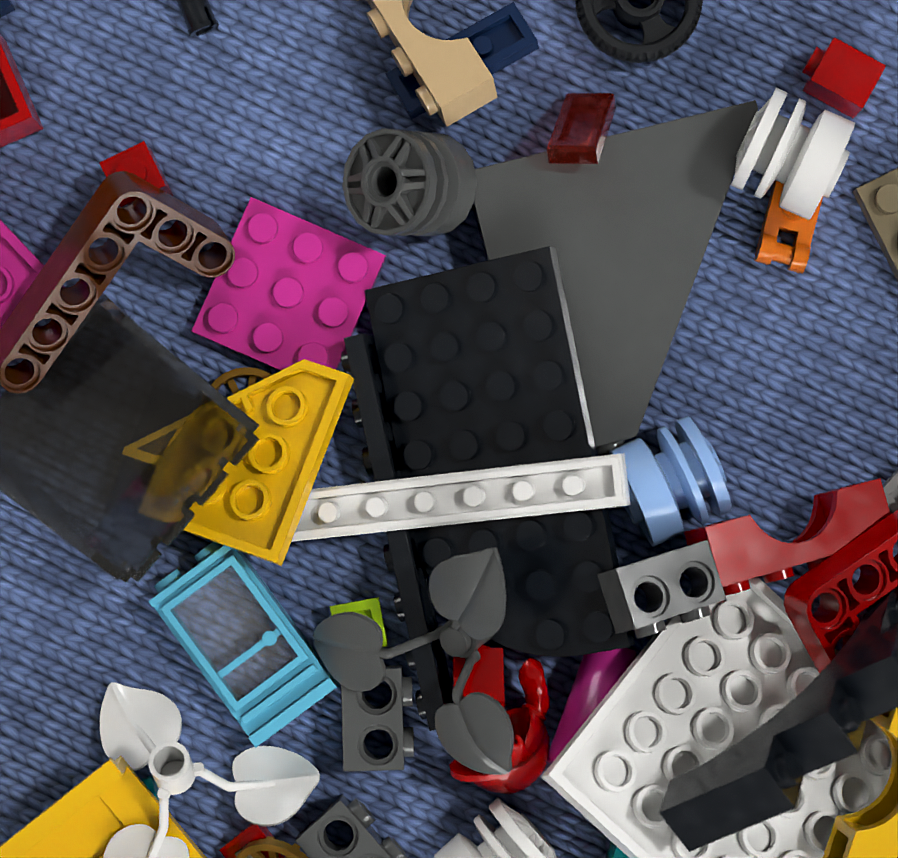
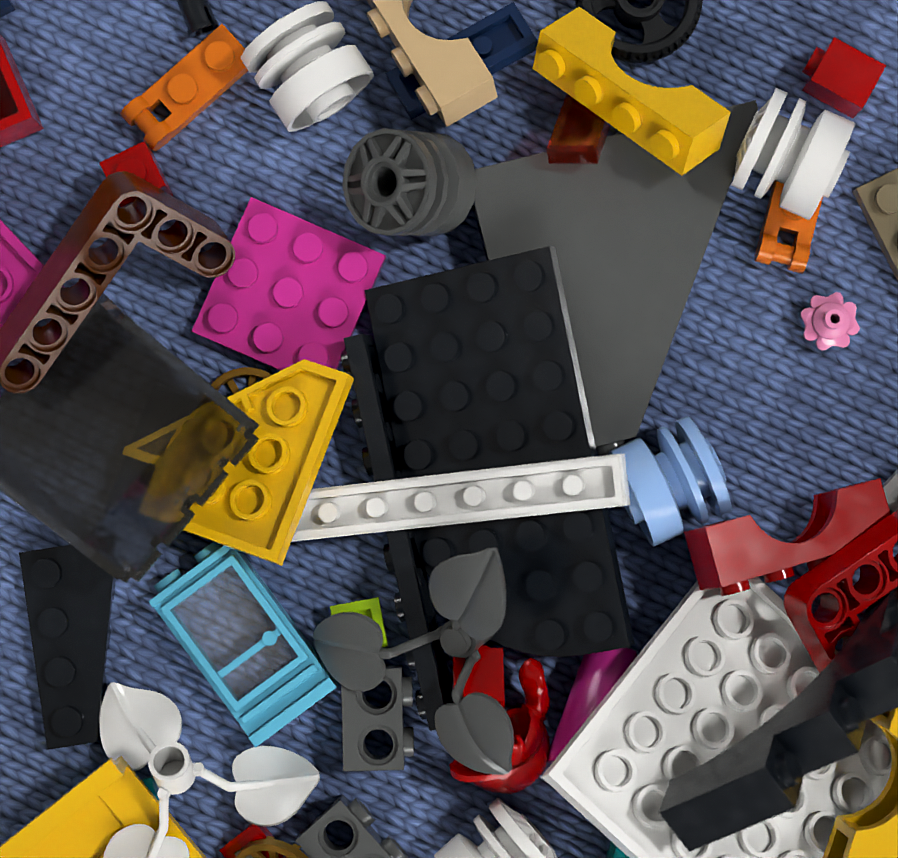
(70, 639): none -> black wing
(188, 88): none -> orange plate
(302, 59): none -> white wheel
(661, 584): brick -> none
(670, 123): none -> yellow arch
(829, 321): none -> bright pink plant

